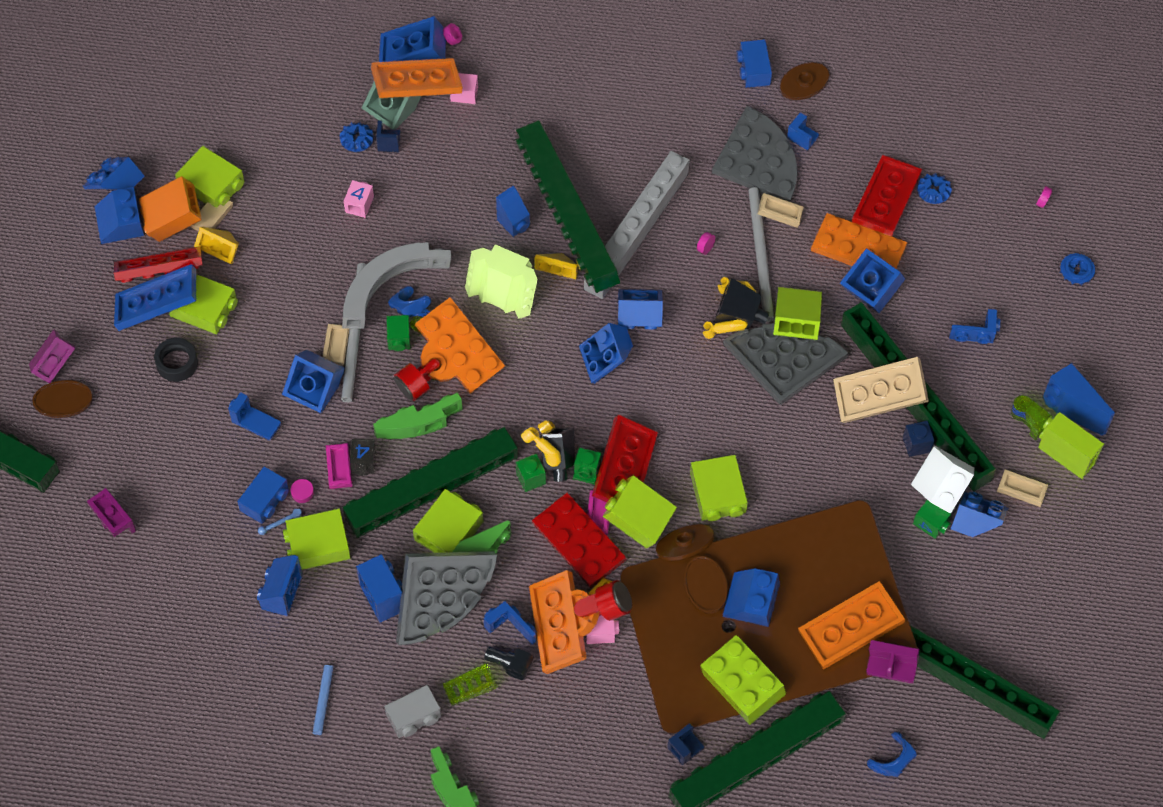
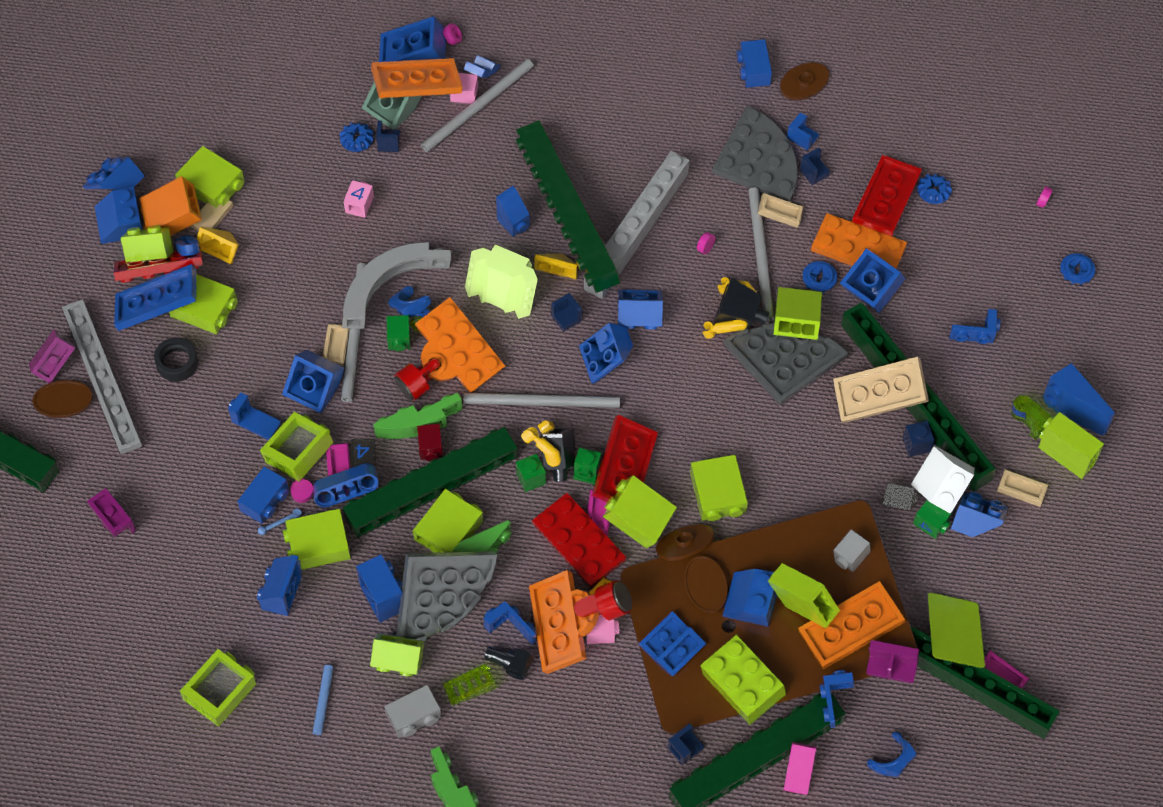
(102, 377): none -> light grey plate
(147, 243): none -> lime brick
(186, 245): none -> blue beam
(218, 687): none -> lime window
(297, 446): none -> lime window
(344, 478): none -> blue beam
(397, 654): none -> brick
(429, 442): none -> dark red brick
(477, 105): none -> light grey piece
(482, 67): none -> slope
(541, 400): none -> light grey piece
(566, 312): none -> dark blue panel
(672, 644): none -> blue slope
(799, 768): none -> dark pink tile
(804, 595): none -> lime brick
(811, 273): none -> blue gear
(813, 167): none -> dark blue panel
(837, 681): none -> blue bracket
(851, 551): none -> light grey brick
(899, 496): none -> clear smoke brick
(955, 630): none -> lime sticker
(1005, 670): none -> dark pink tile

